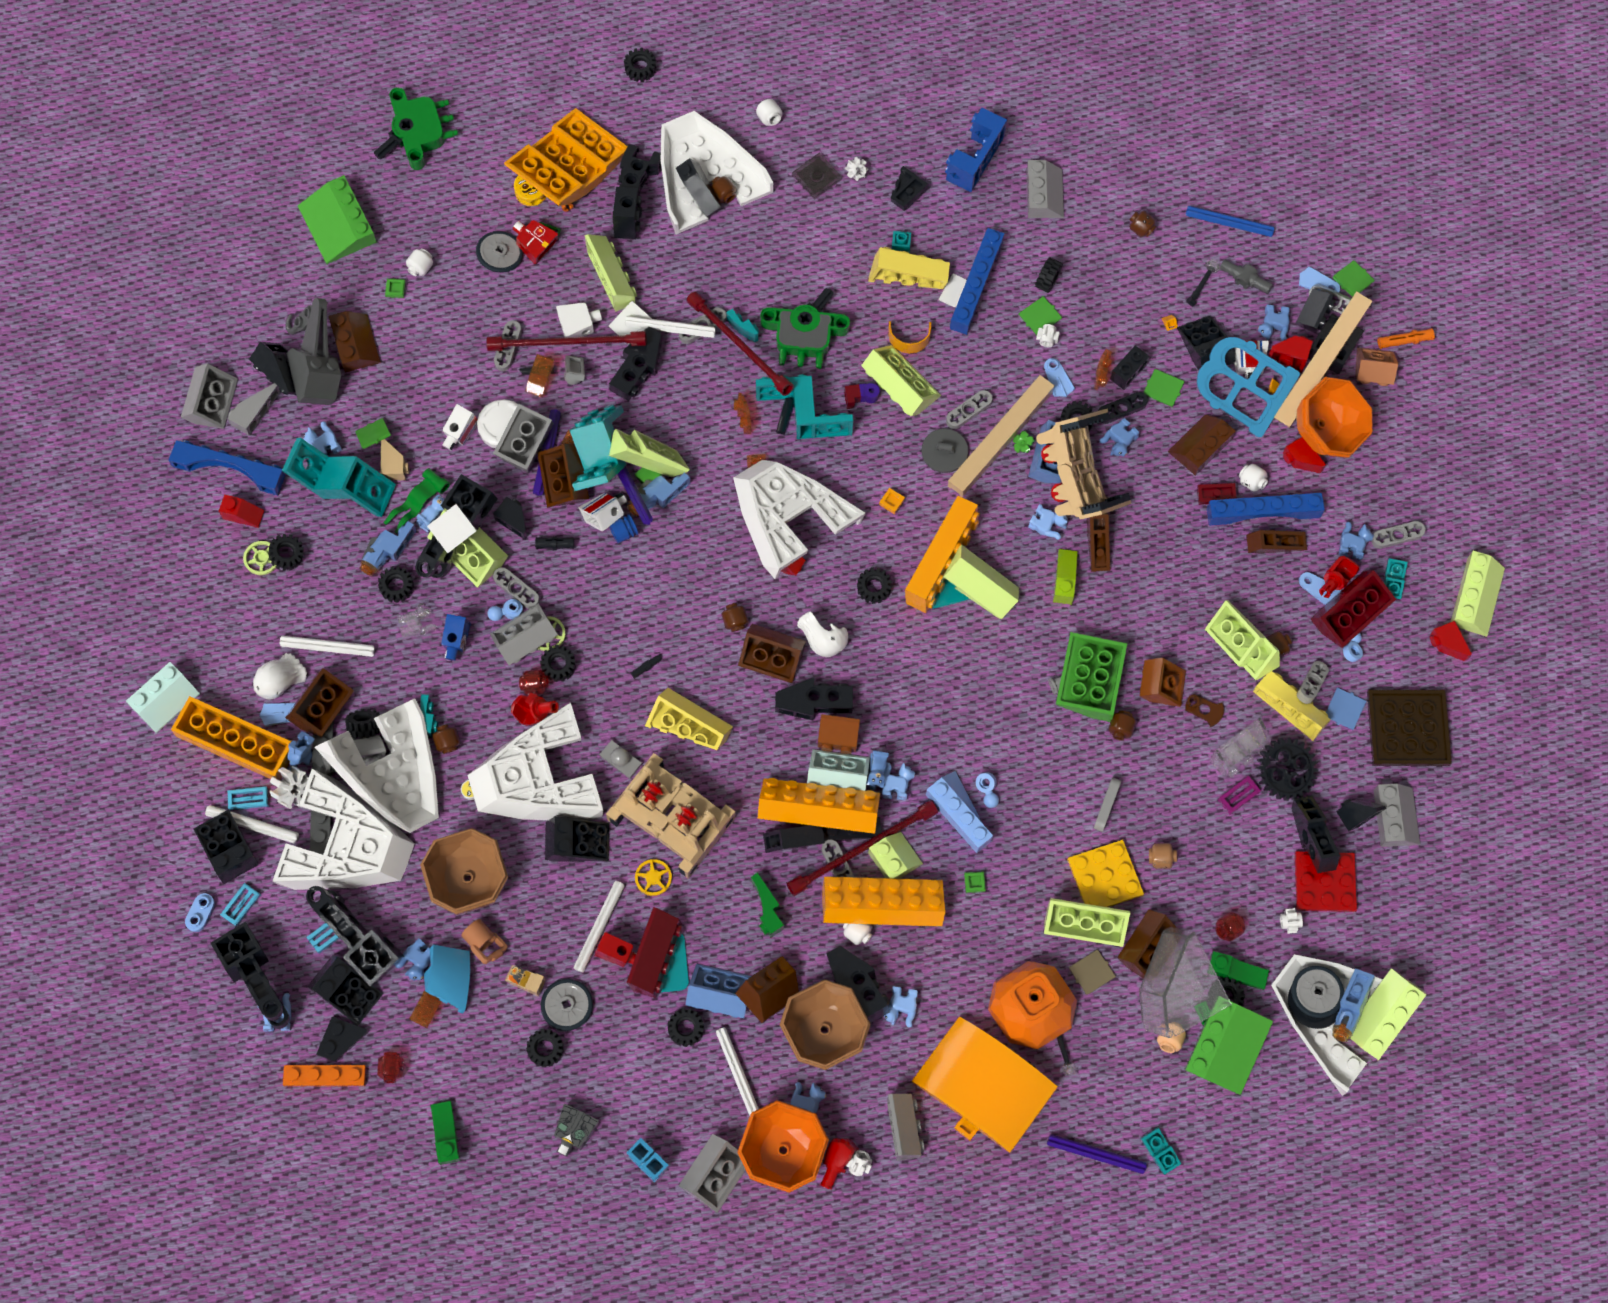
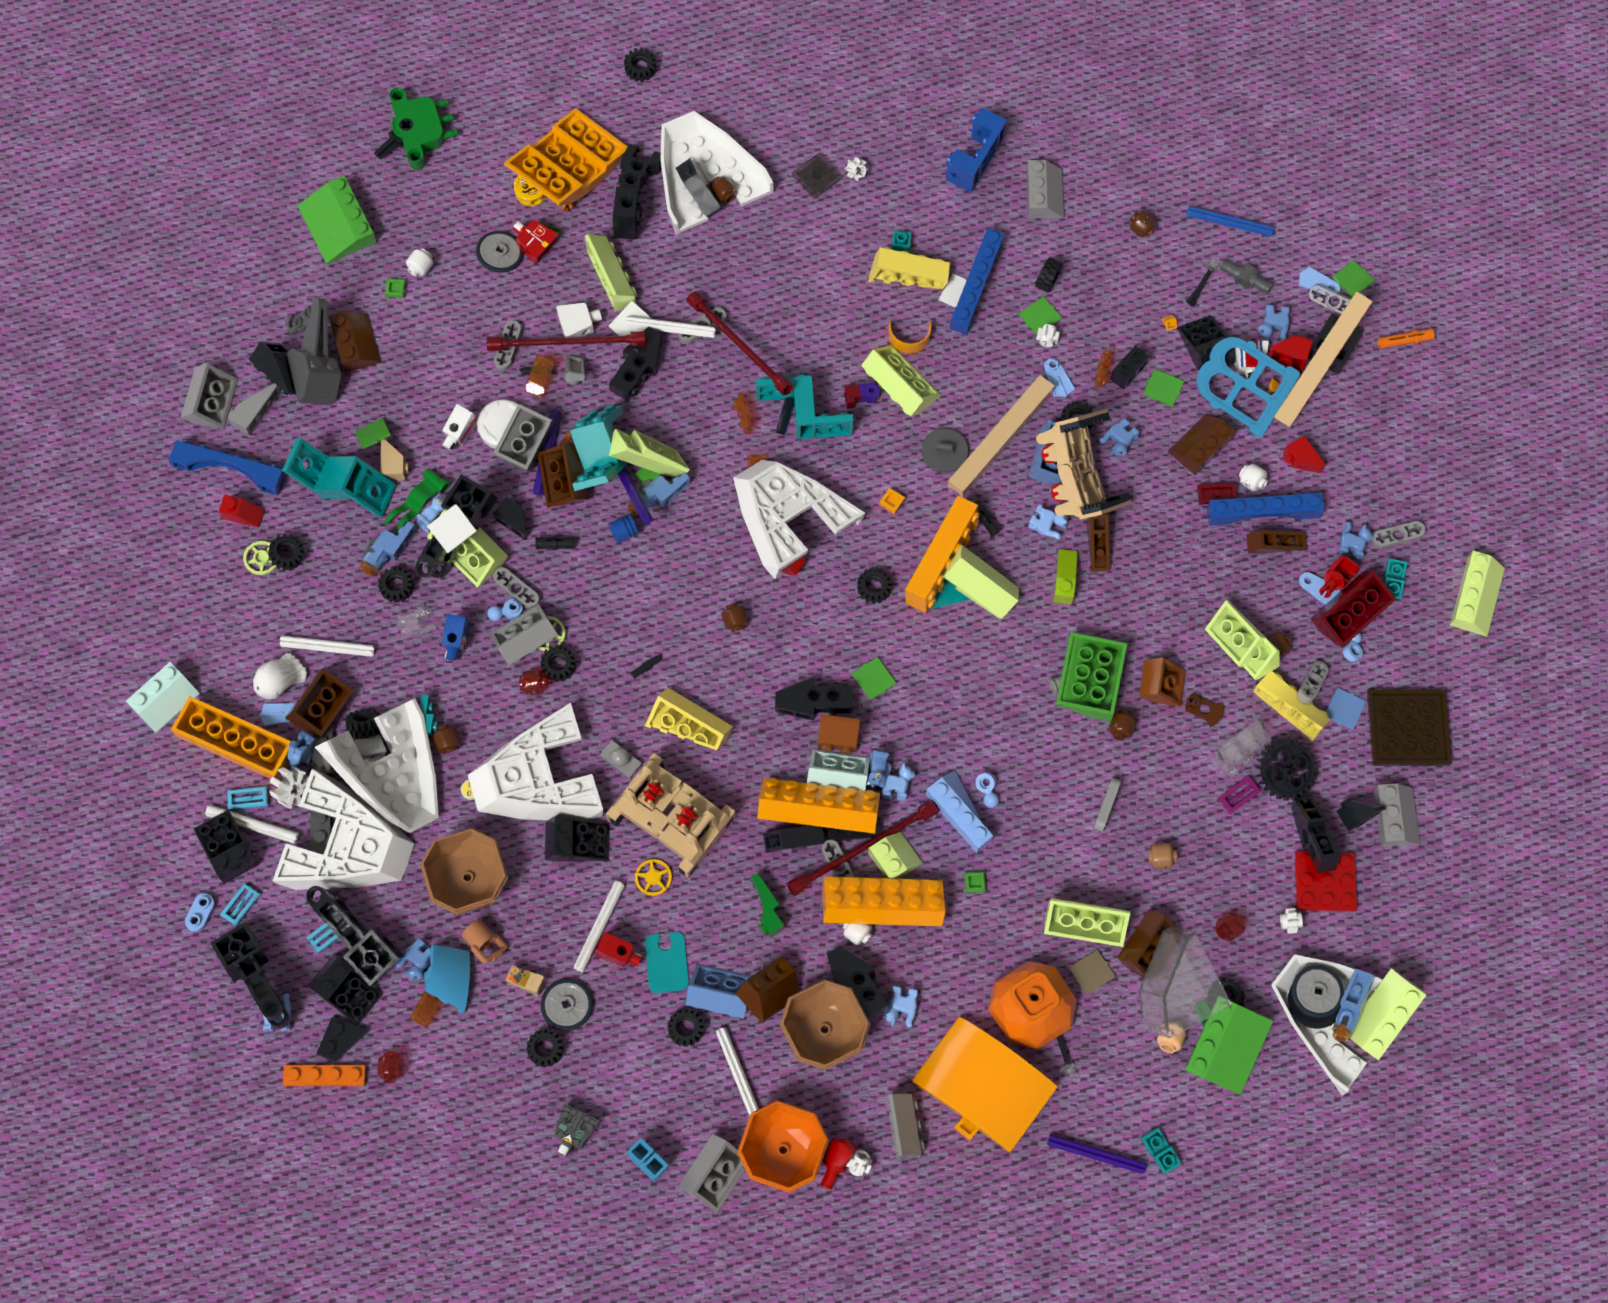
(323, 442): light blue animal -> none
(445, 1133): green slope -> none
(532, 709): red piece -> none
(603, 510): white torso -> none
(654, 953): dark red slope -> none
(745, 328): teal slope -> none
(769, 112): white head -> none
(771, 653): reddish brown slope -> none
(808, 1103): medium blue animal -> none
(809, 337): piece -> none
(822, 641): white piece -> none
(873, 678): none -> bright green piece
(907, 189): black wing -> none
(967, 417): light grey beam -> none
(986, 519): none -> black pin
(1023, 442): bright green plant -> none
(1105, 875): yellow plate -> none
(1125, 401): black beam -> none
(1242, 972): green slope -> none
(1313, 312): black slope -> none
(1342, 415): orange rock -> none
(1376, 366): nougat slope -> none
(1450, 641): red slope -> none

